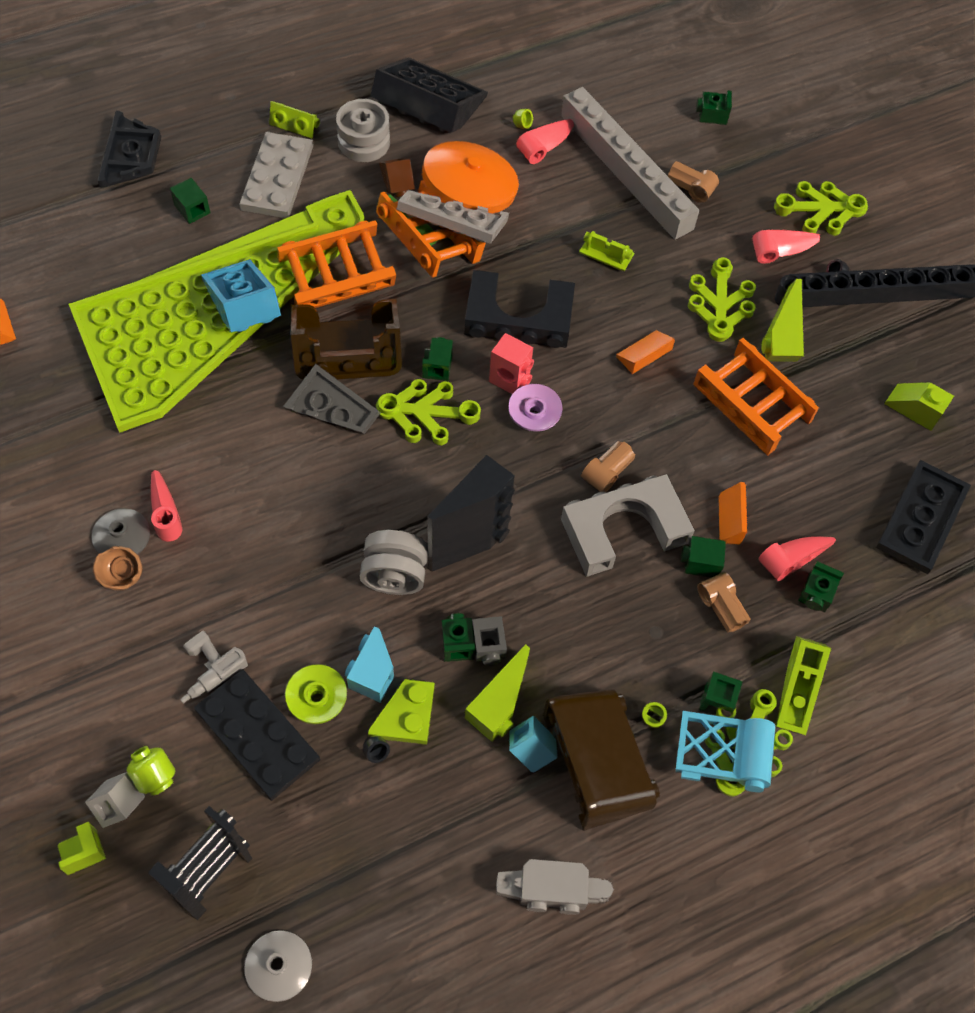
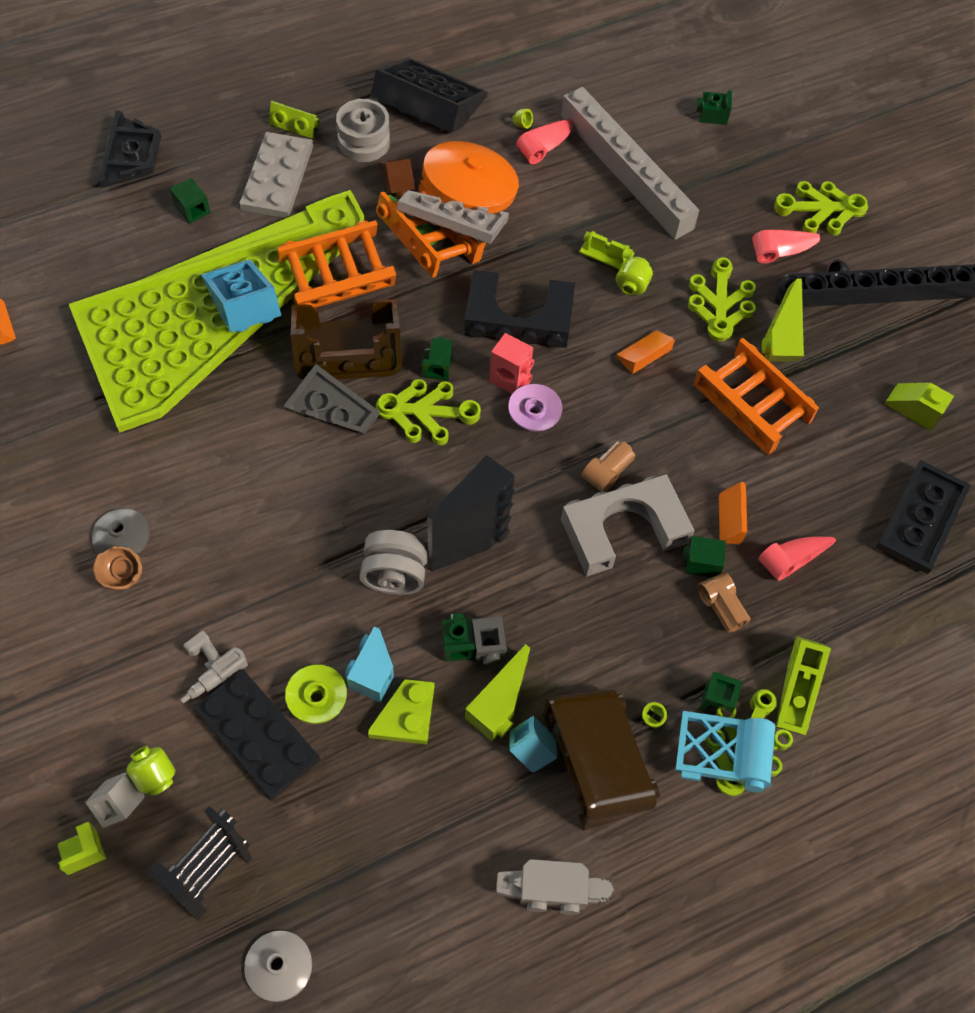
(164, 510): coral piece -> none
(376, 749): black hinge -> none
(634, 276): none -> lime head
(698, 184): medium nougat piece -> none
(820, 587): dark green brick -> none

